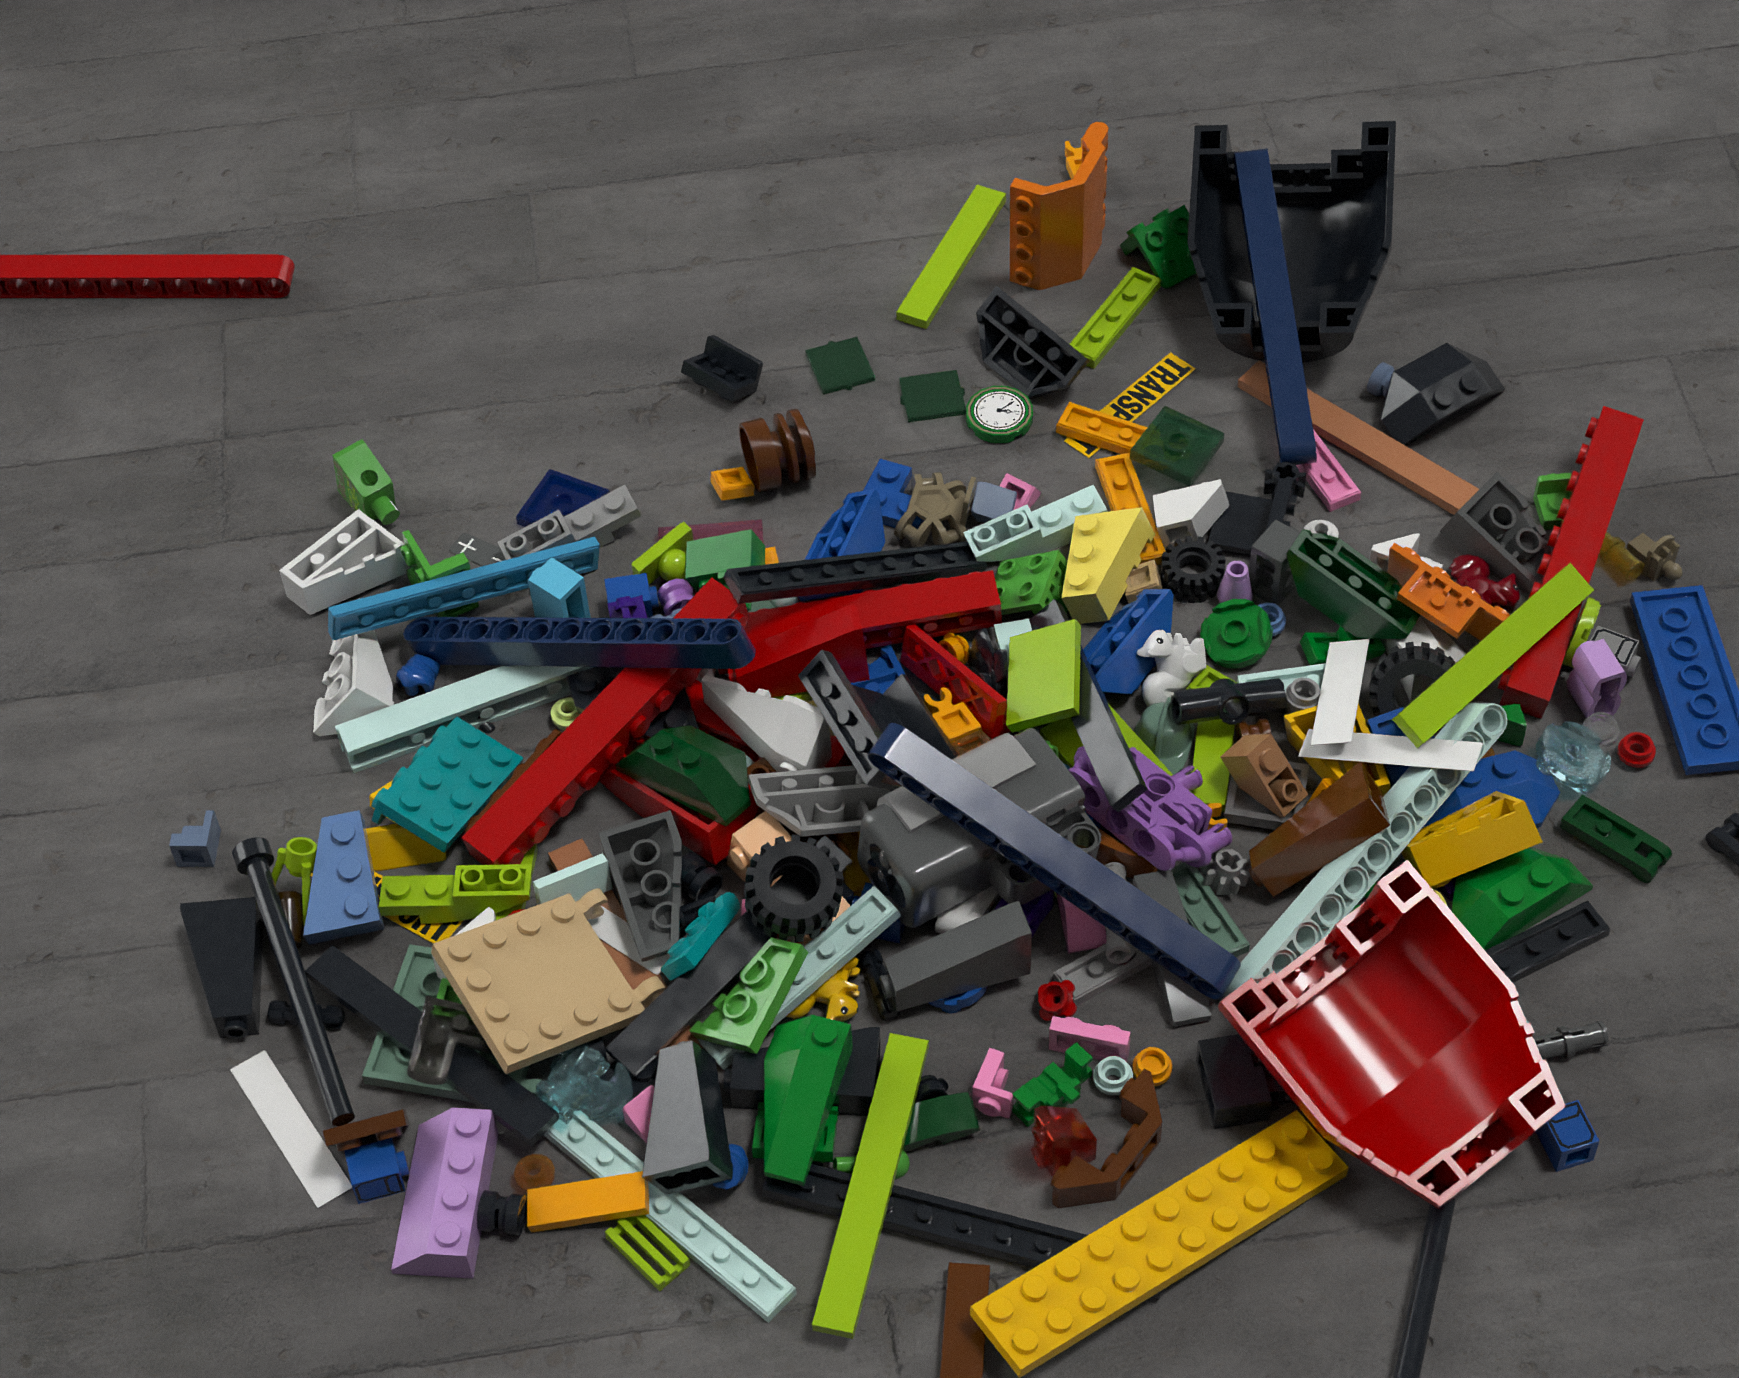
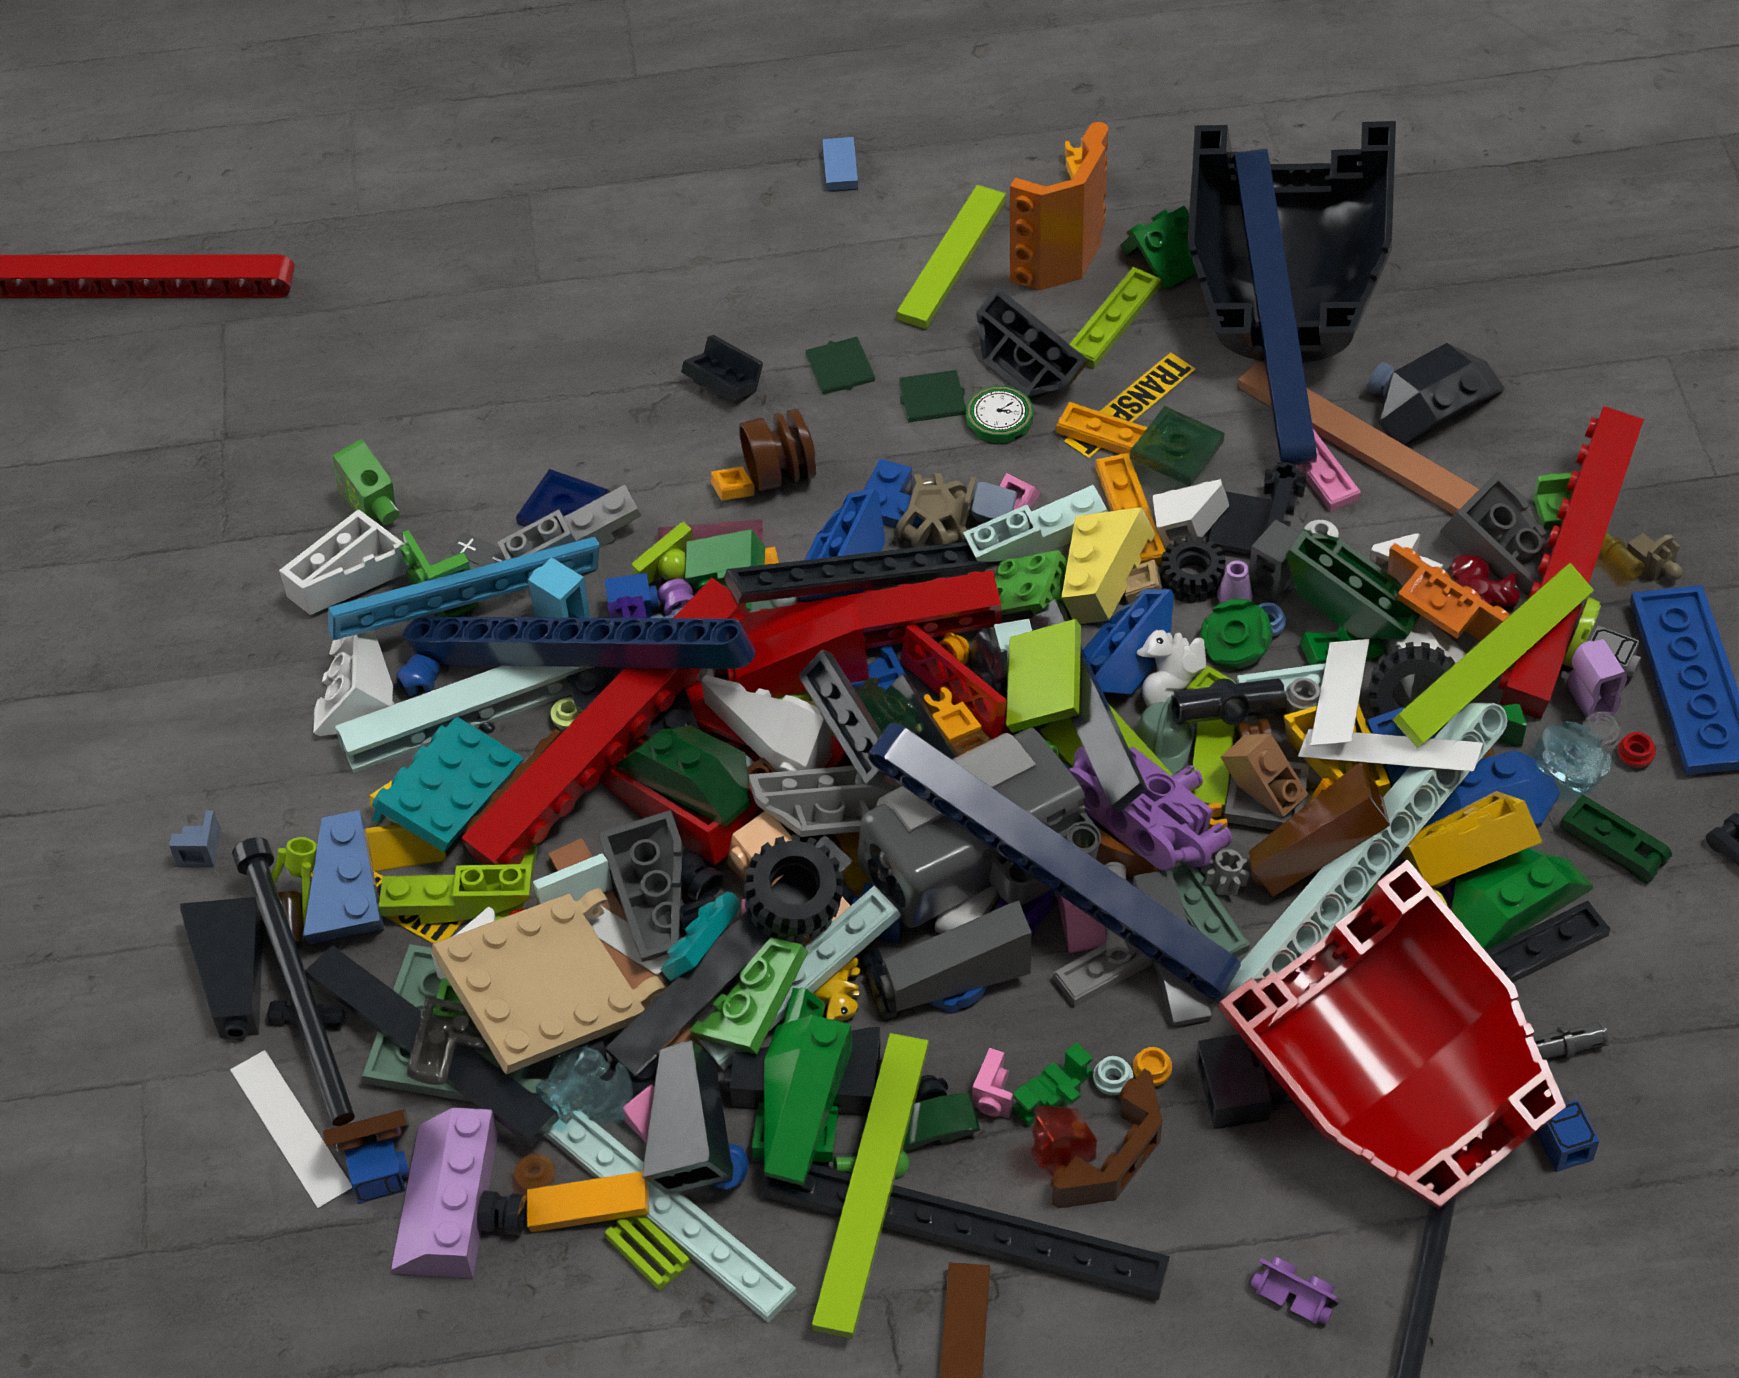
(803, 1004): none -> green plate
(840, 163): none -> medium blue tile
(889, 706): none -> clear green plate
(1047, 995): red plate -> none
(1095, 1039): bright pink plate -> none
(1157, 1243): yellow plate -> none
(1310, 1298): none -> medium lavender hinge

